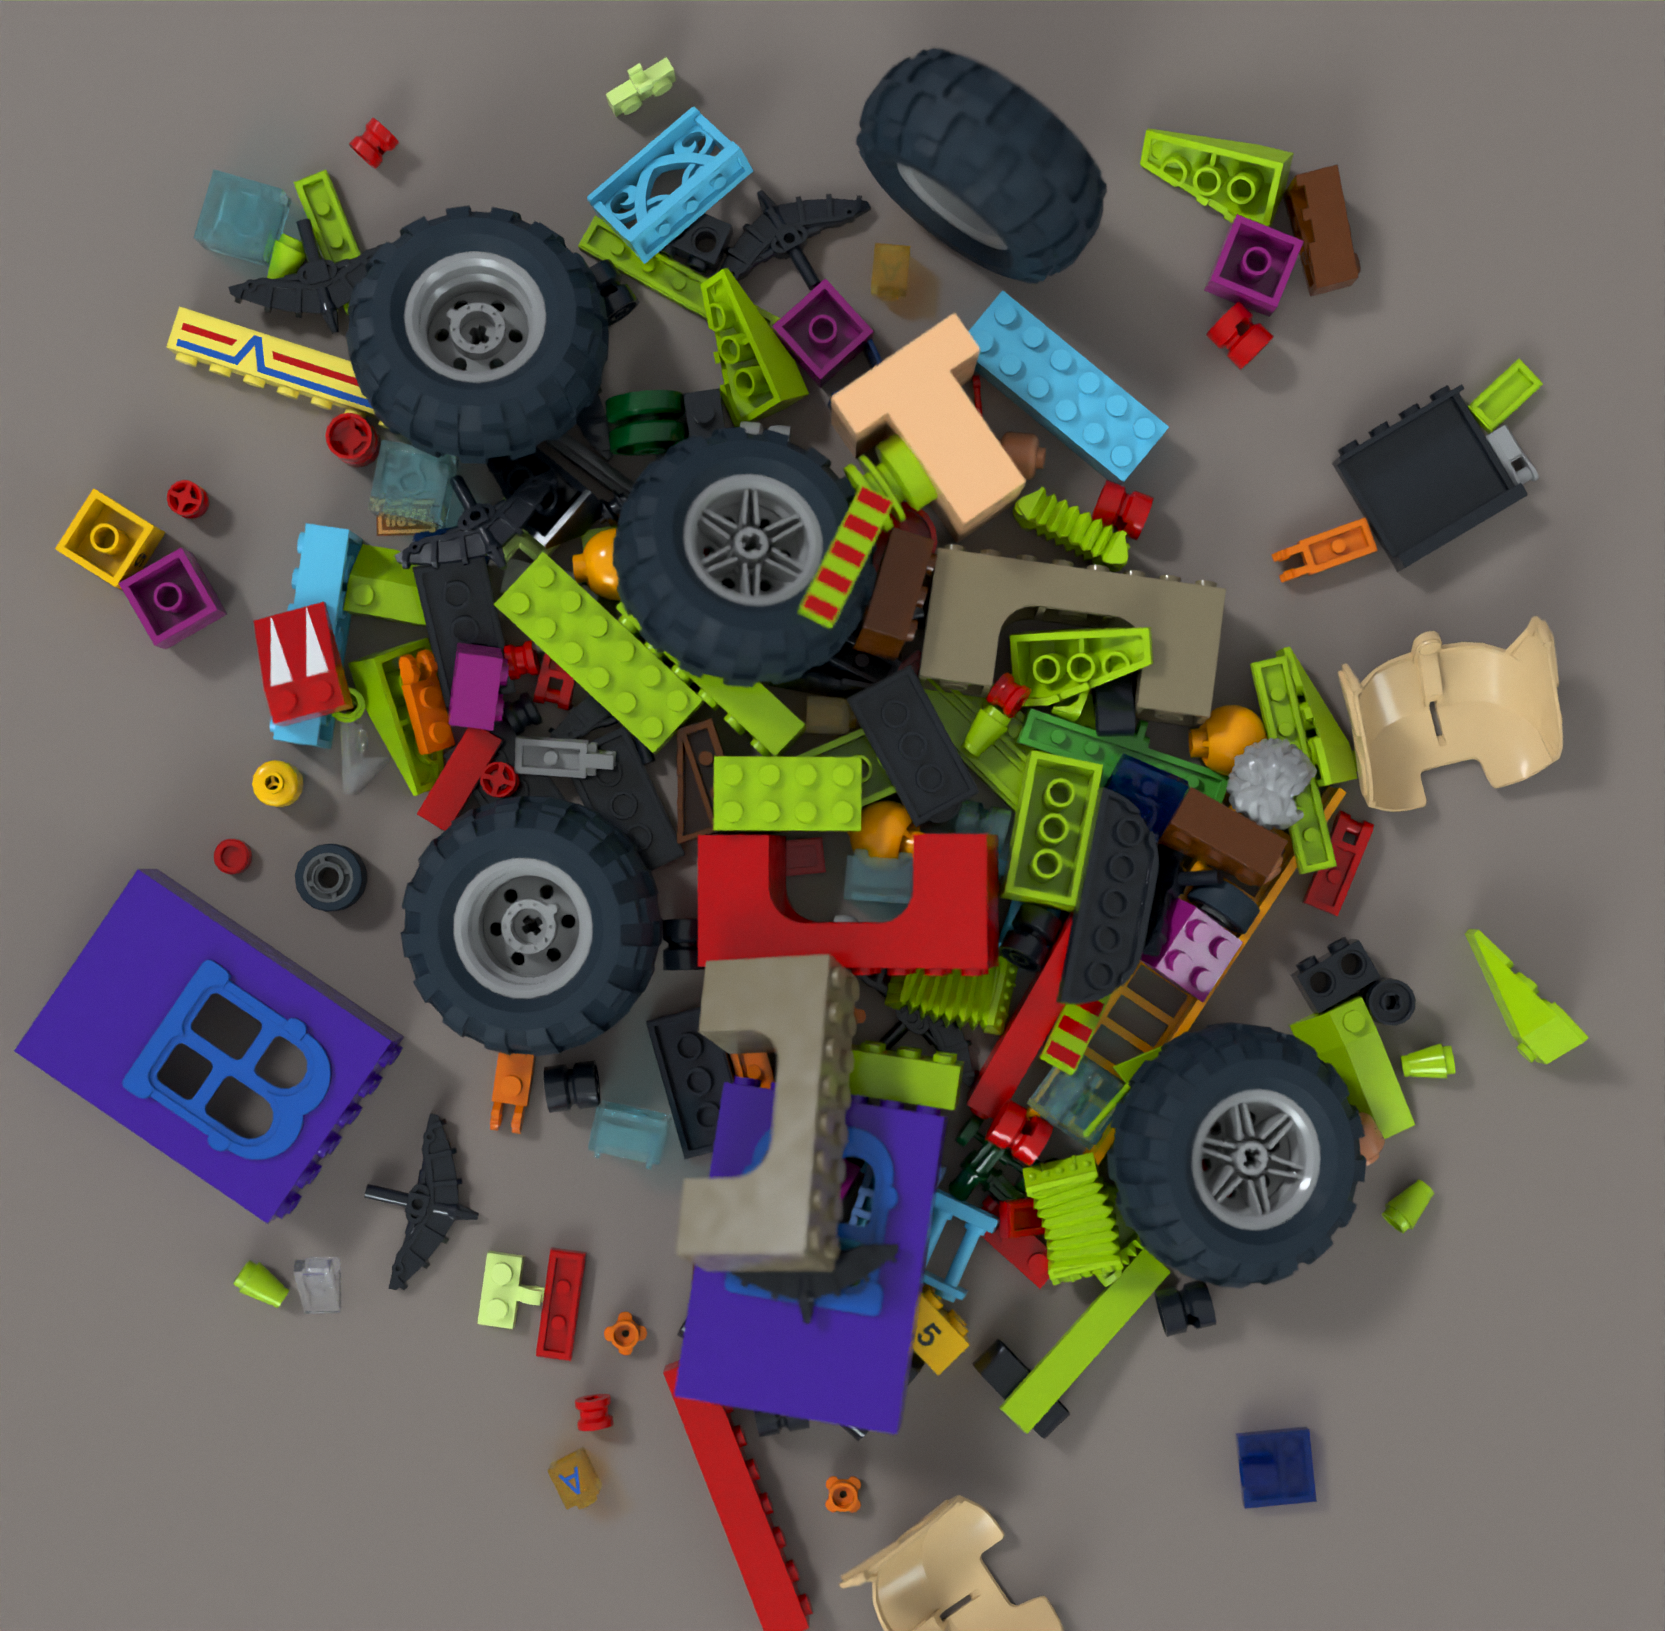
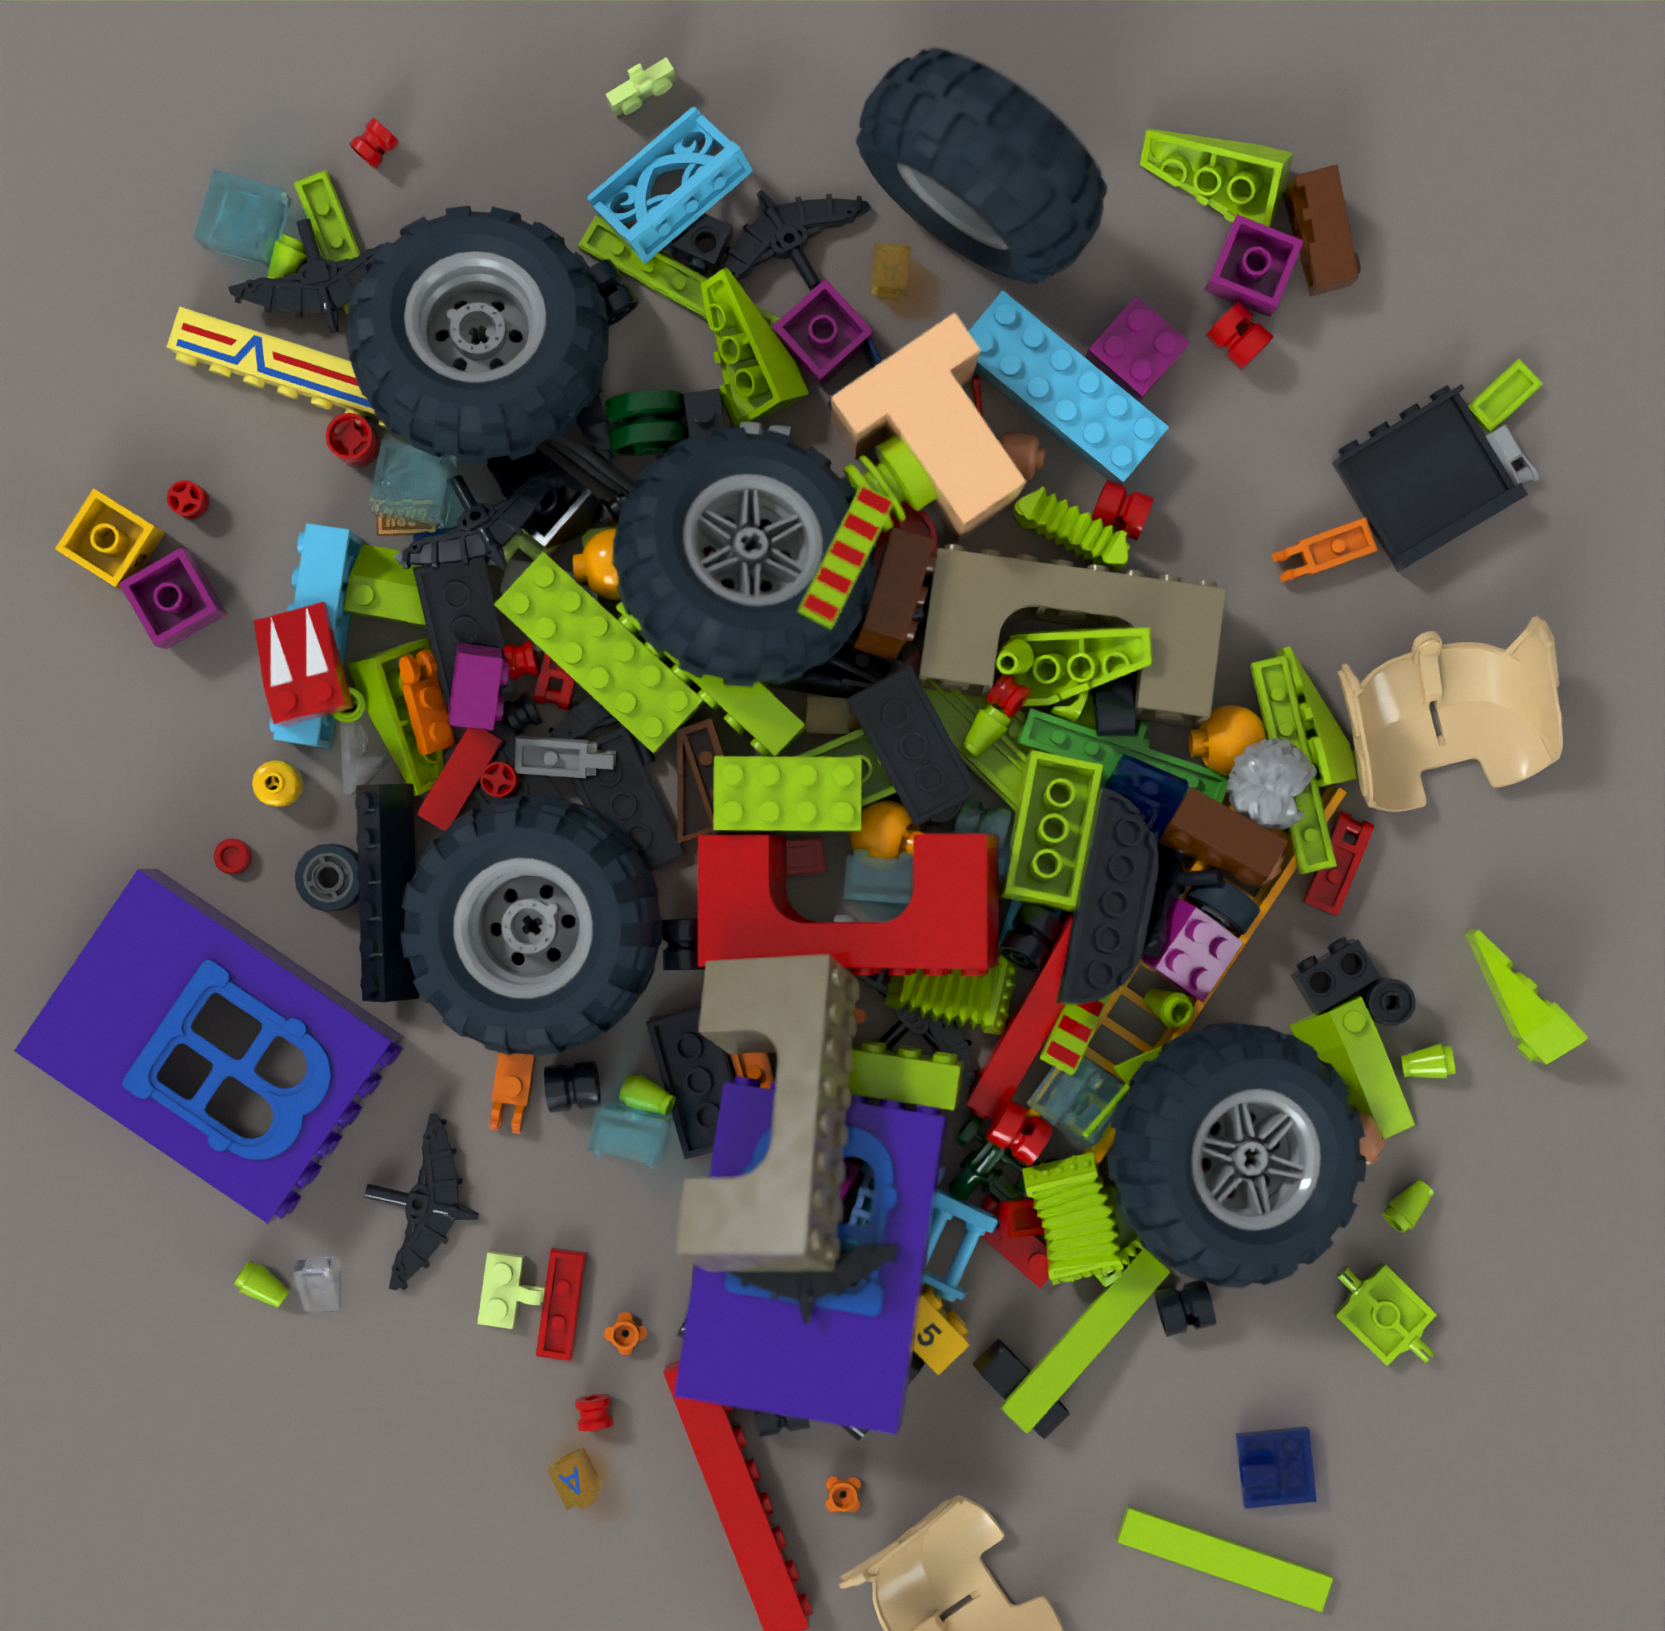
(384, 868): none -> black brick
(645, 1095): none -> lime cone
(1020, 652): none -> lime cone
(1137, 349): none -> magenta brick
(1170, 1007): none -> lime cone
(1224, 1558): none -> lime tile
(1385, 1314): none -> lime plate

